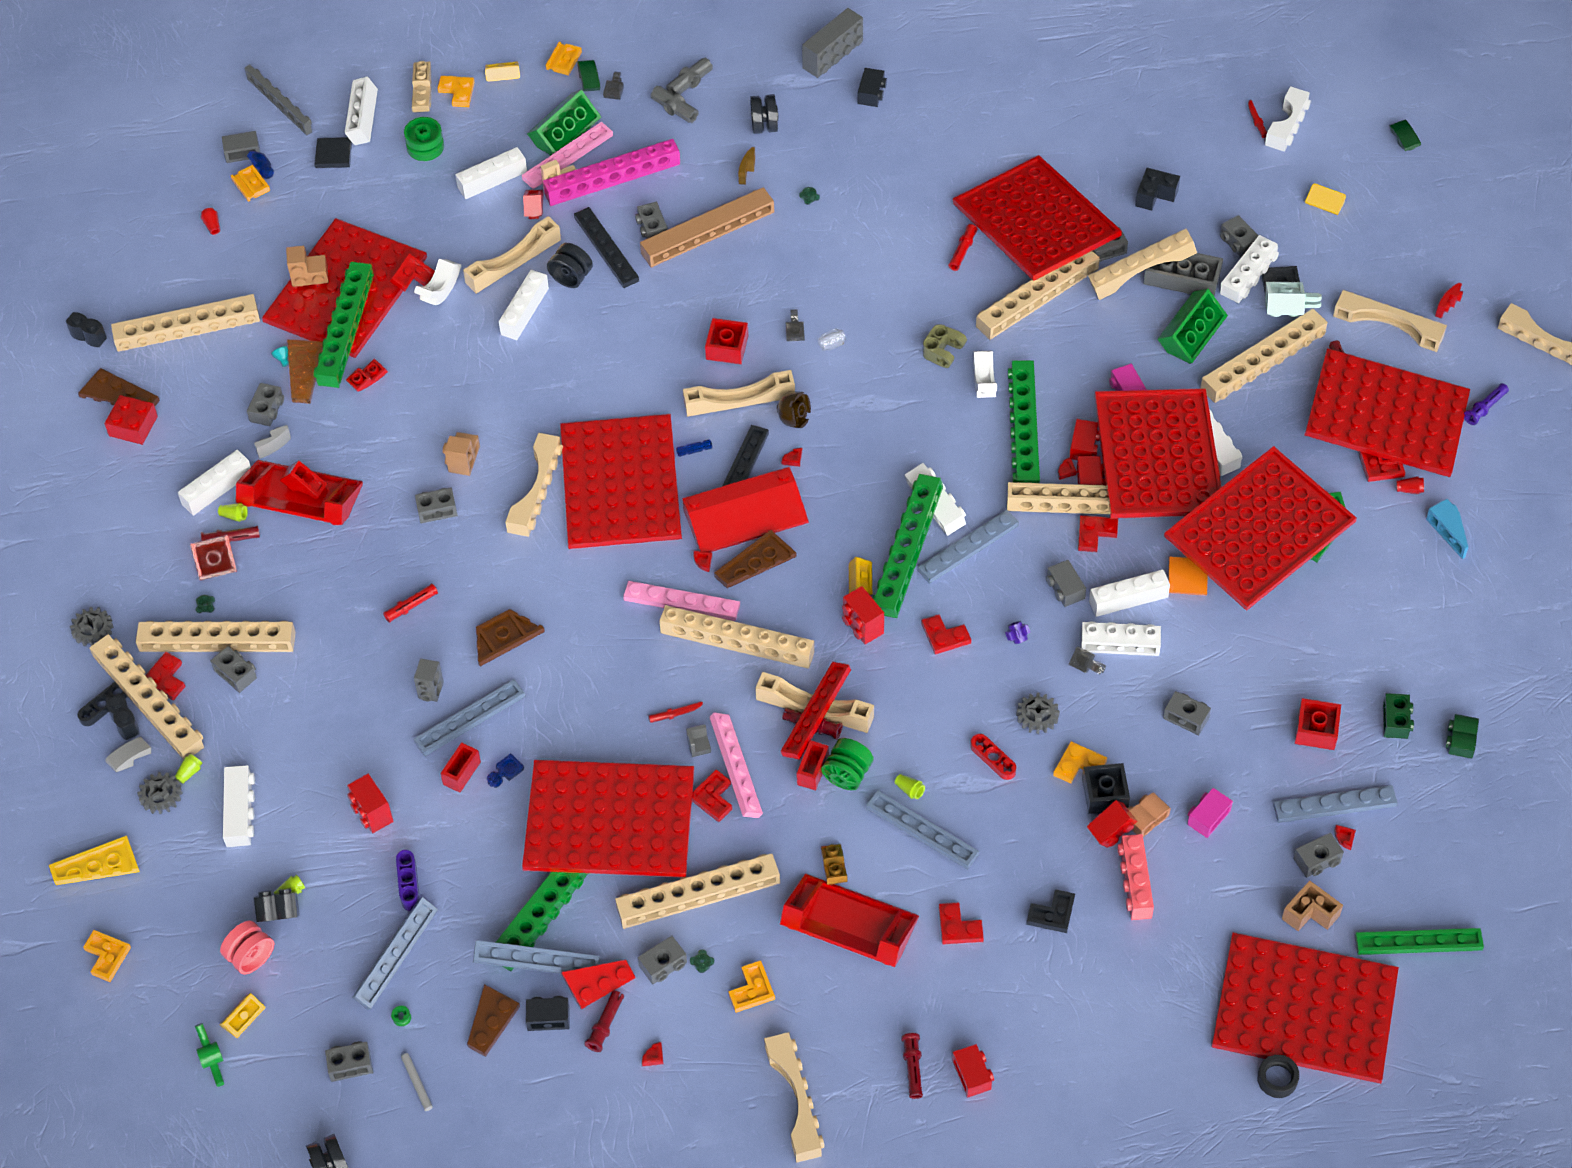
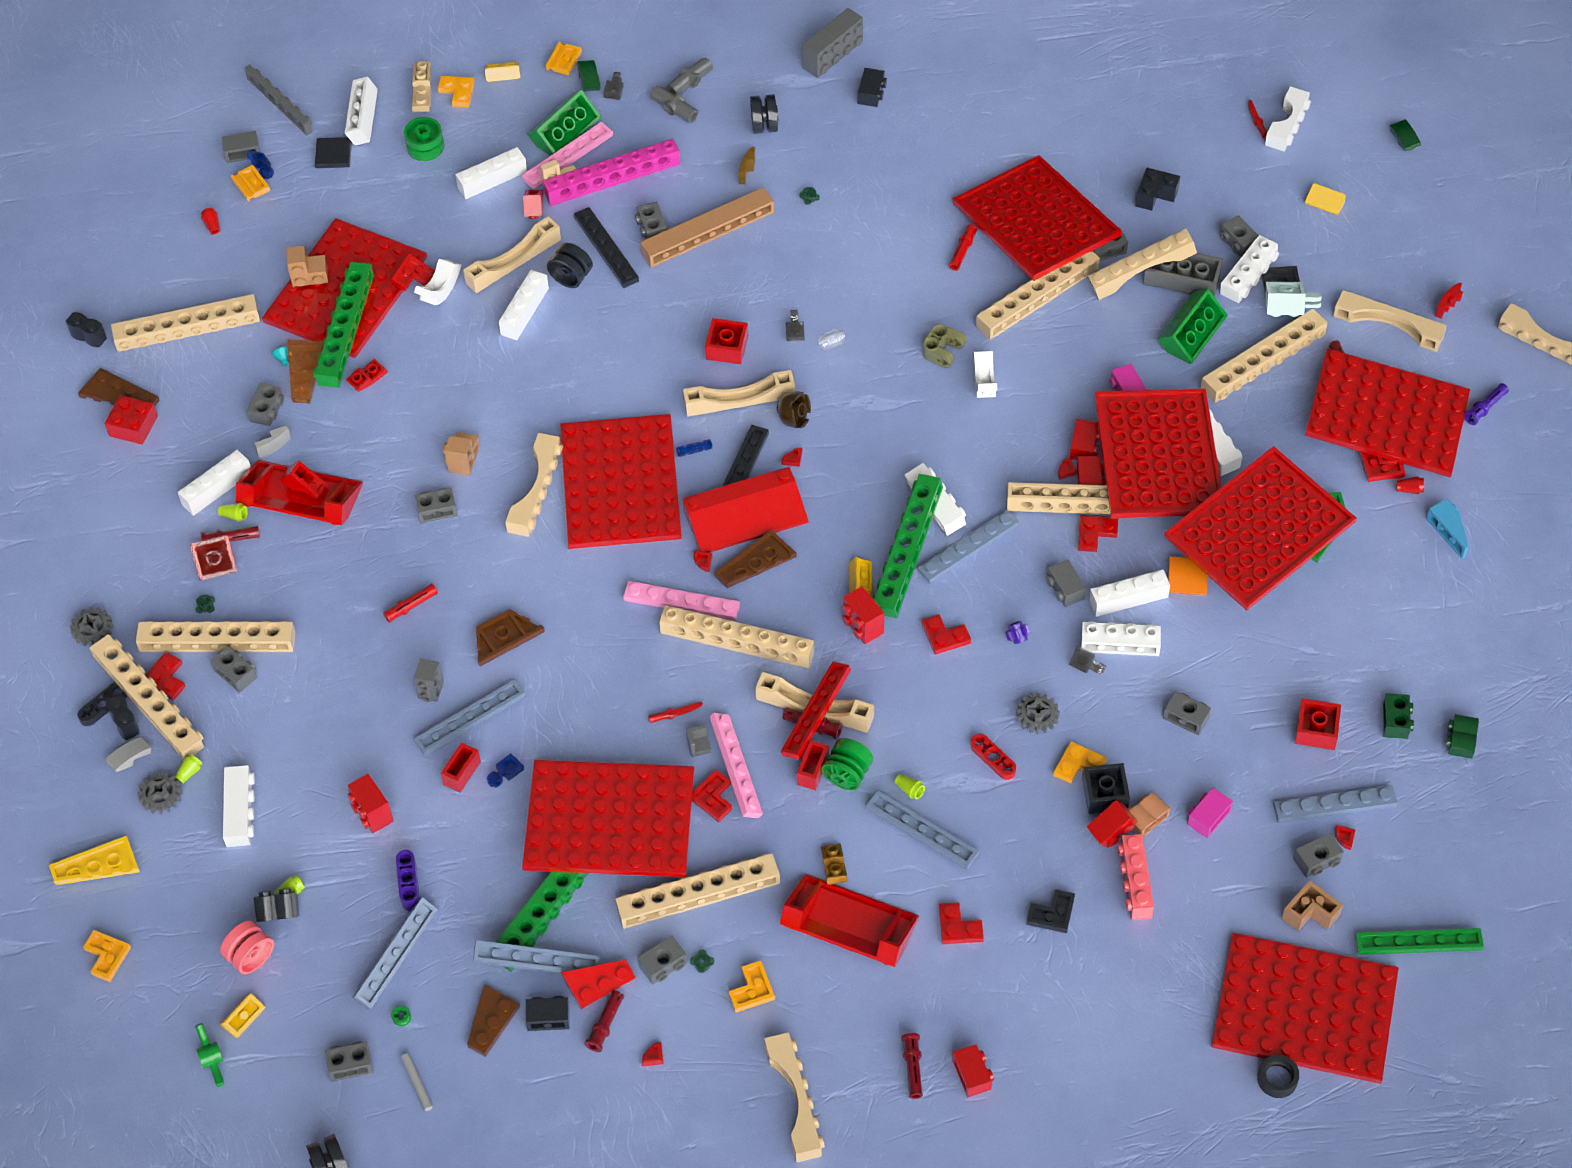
(1024, 422): green brick -> none

